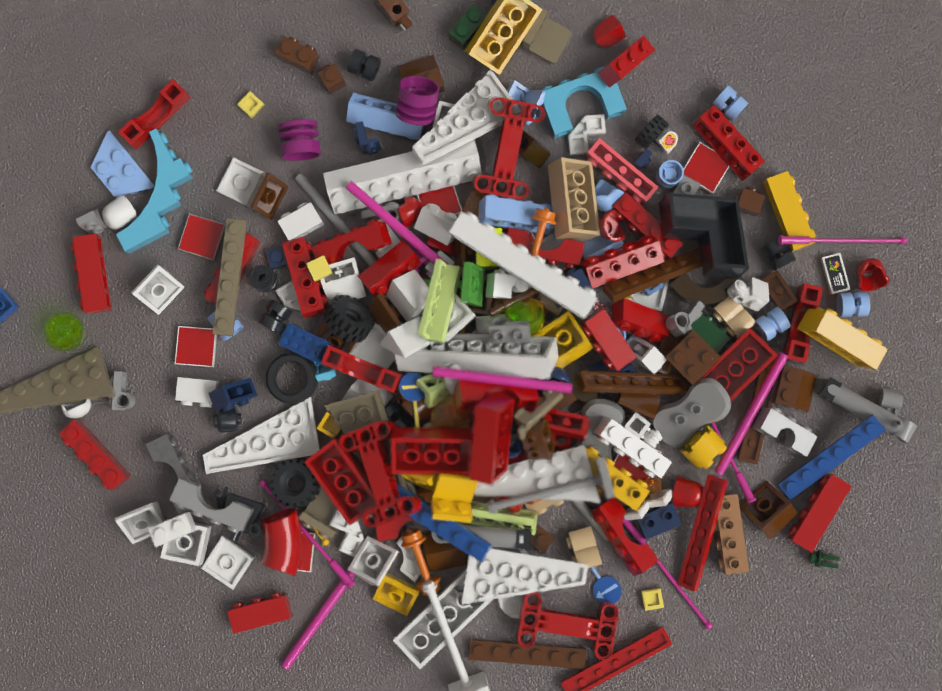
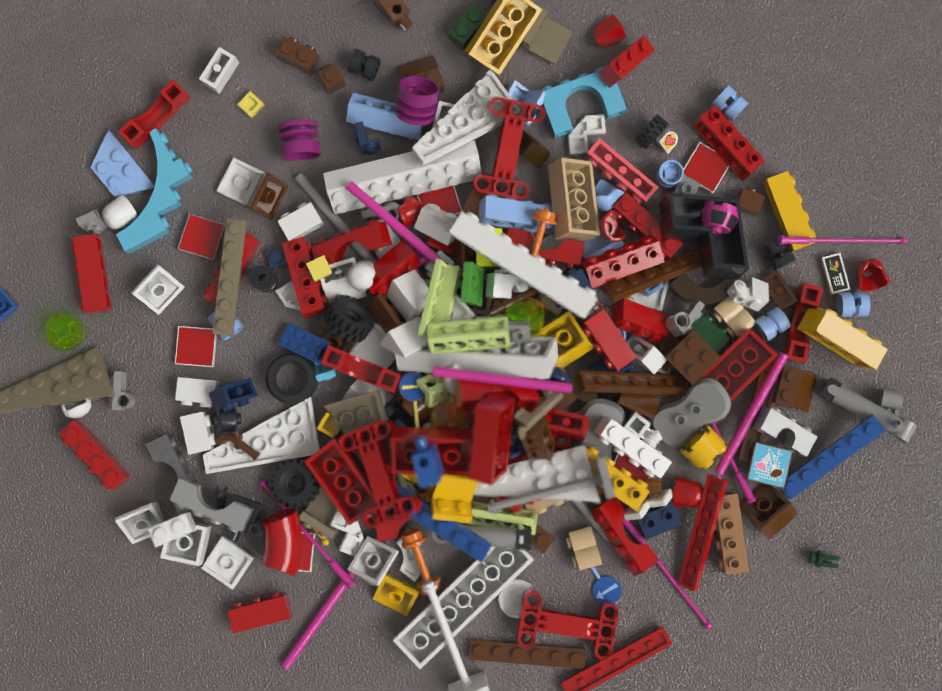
(197, 432): none -> white brick
(219, 70): none -> white brick
(236, 439): none -> reddish brown piece
(268, 319): black wheel -> none
(361, 275): none -> white hair
(427, 462): none -> blue torso
(442, 555): reddish brown slope -> none
(468, 332): none -> yellowish green fence
(516, 574): white wing -> none
(644, 160): dark blue plate -> none
(652, 599): light yellow tile -> none
(719, 217): none -> dark pink cone
(768, 465): none -> medium azure tile
(819, 512): red brick -> none

